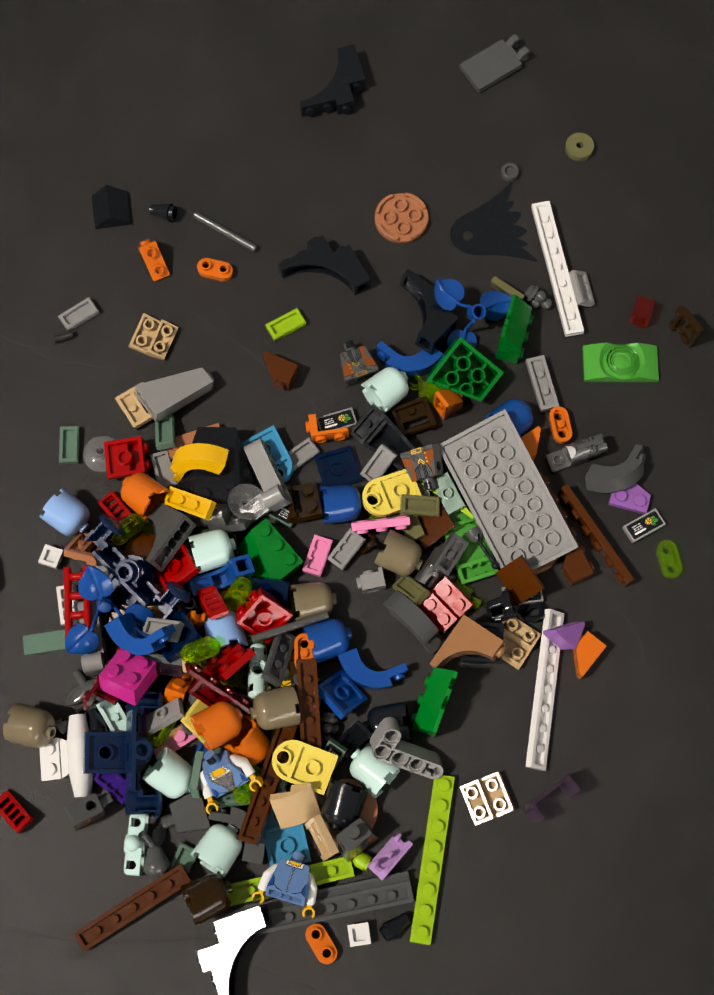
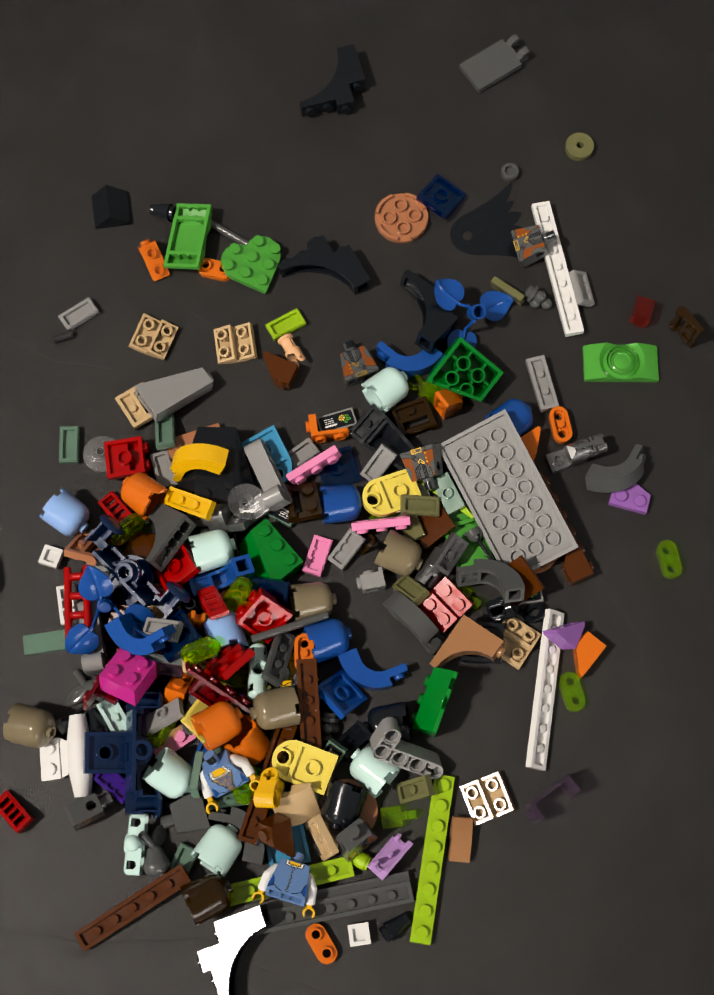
(188, 236): none -> bright green slope
(235, 343): none -> tan slope
(252, 263): none -> bright green plate
(268, 789): none -> yellow piece
(277, 833): none -> reddish brown slope
(292, 351): none -> light nougat piece
(314, 465): none -> bright pink plate
(393, 817): none -> clear neon green plate
(415, 789): none -> olive slope
(441, 196): none -> clear blue tile
(461, 839): none -> medium nougat slope
(495, 574): none -> dark grey arch
(514, 331): green wedge -> none
(531, 243): none -> torso
(571, 691): none -> clear neon green plate
(598, 540): reddish brown plate -> none
(643, 526): tile -> none

